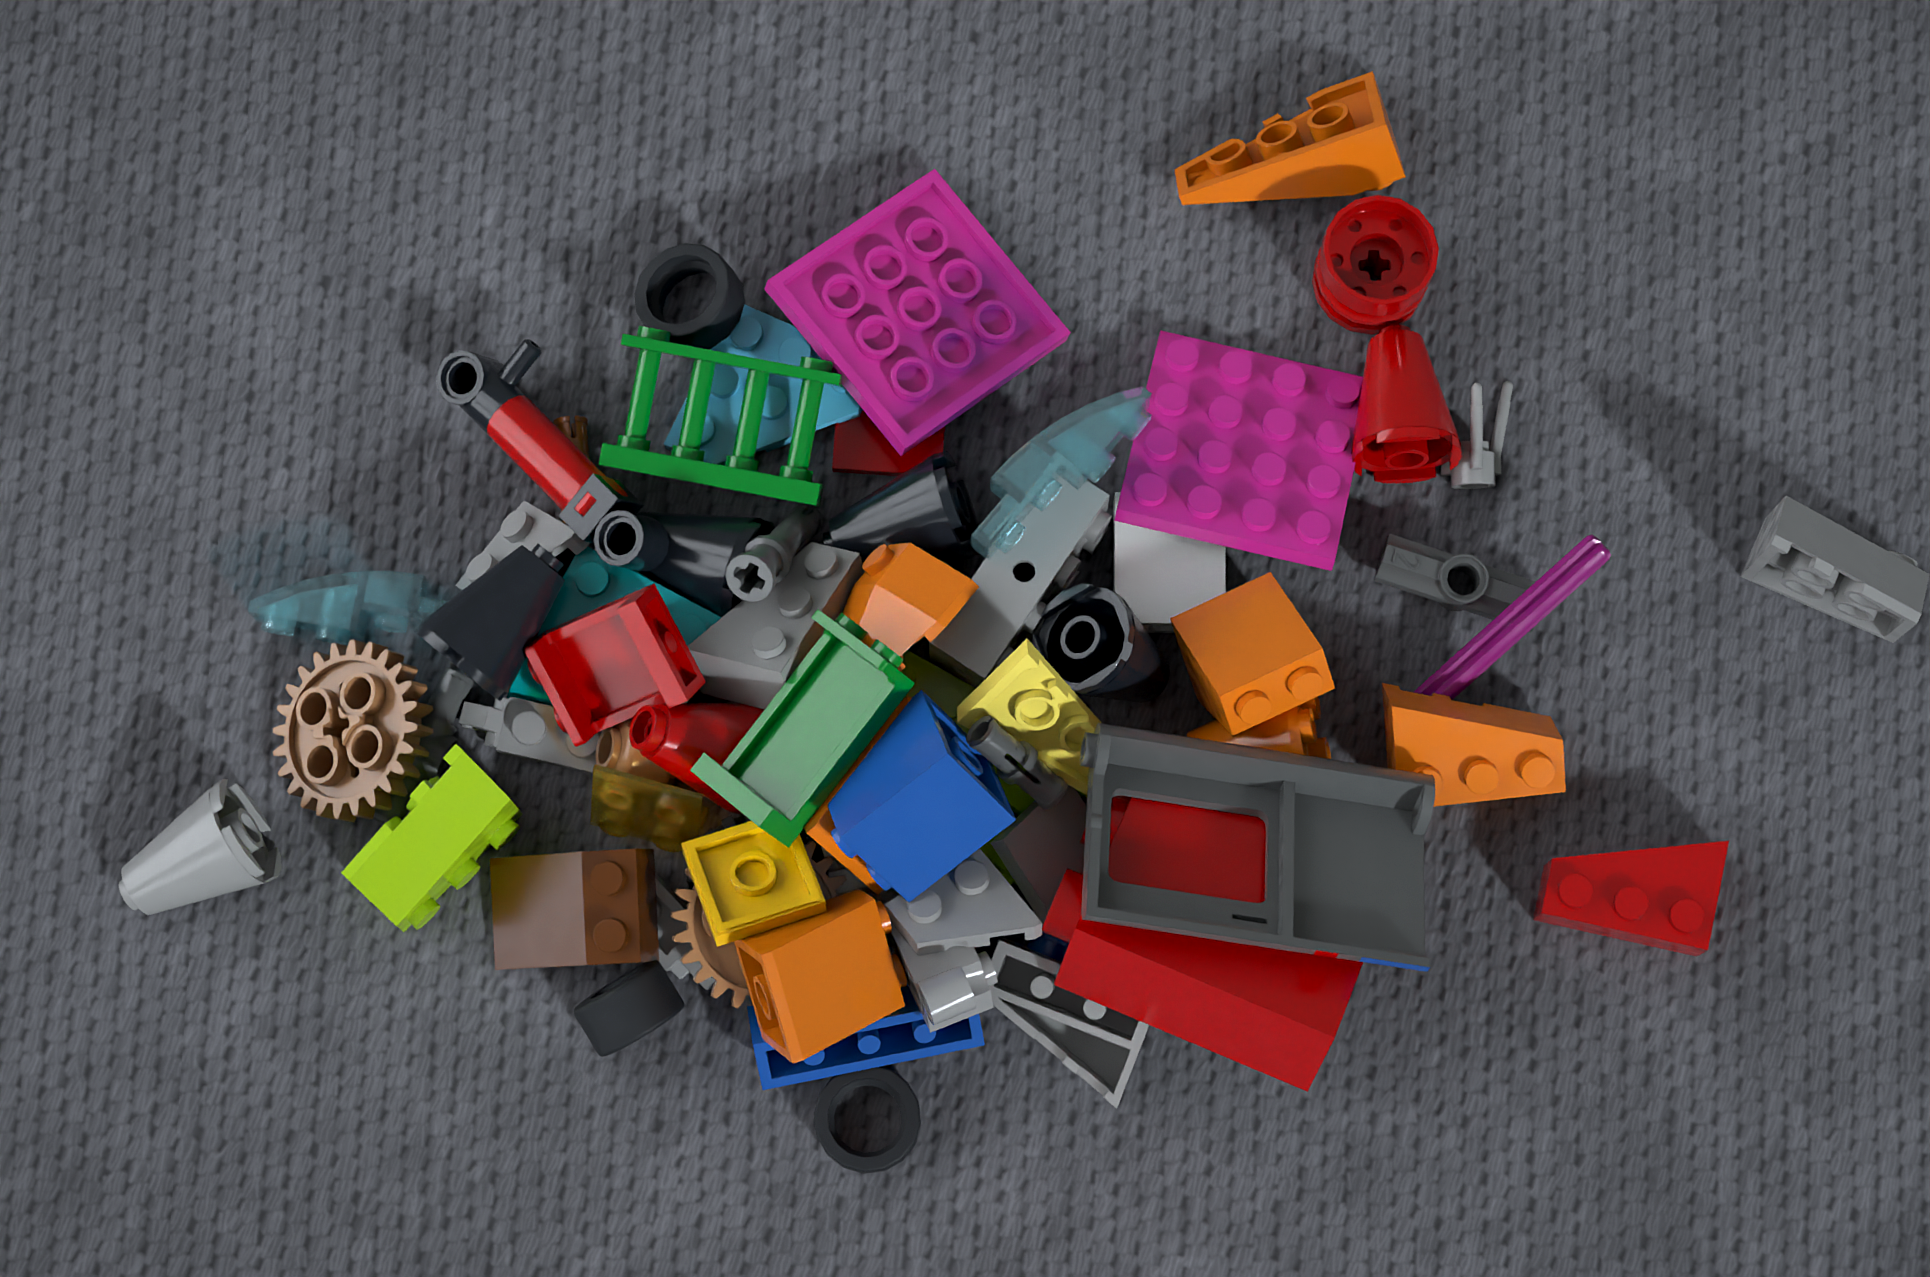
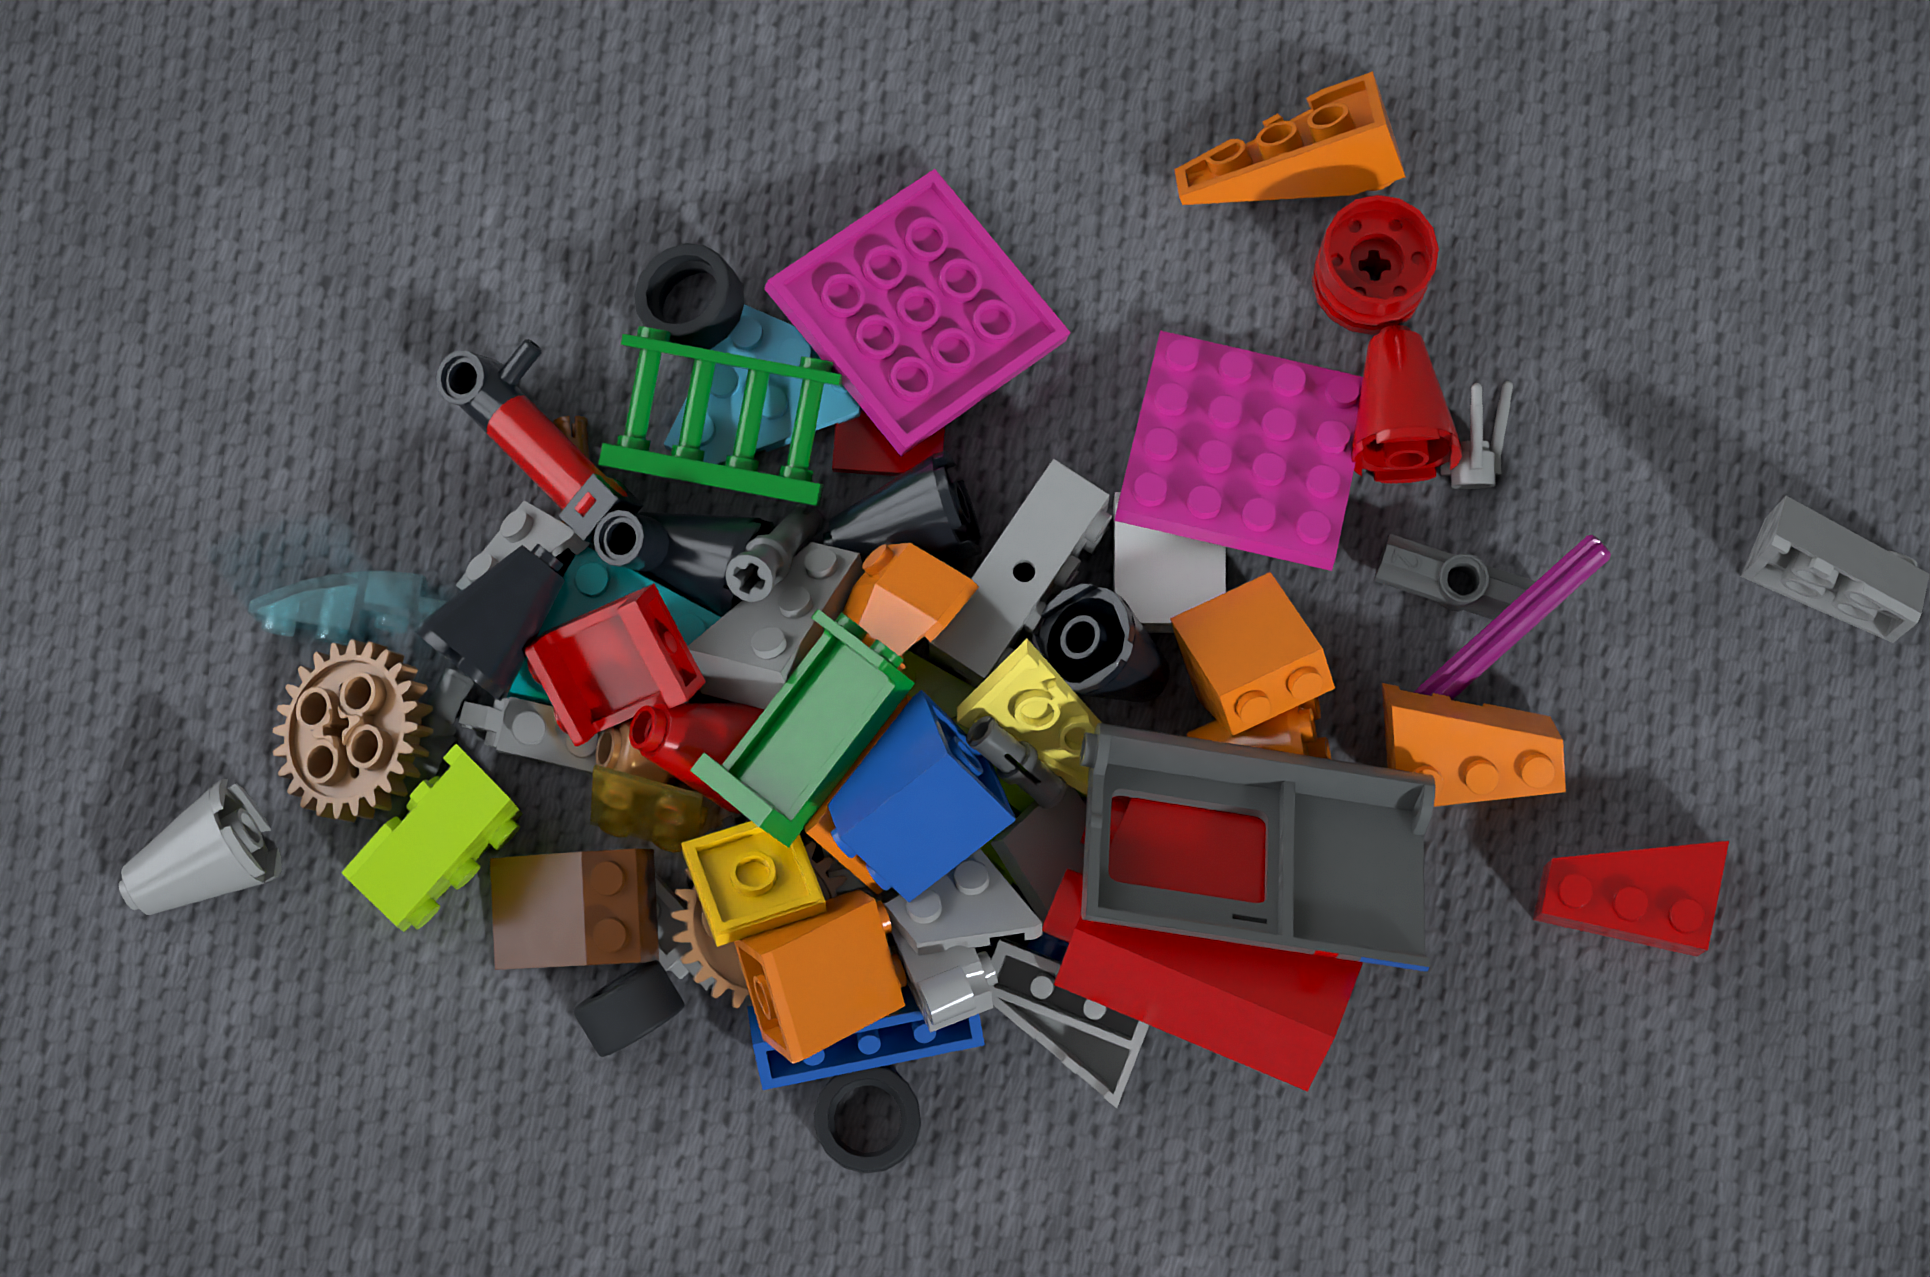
(1071, 449): clear light blue slope -> none

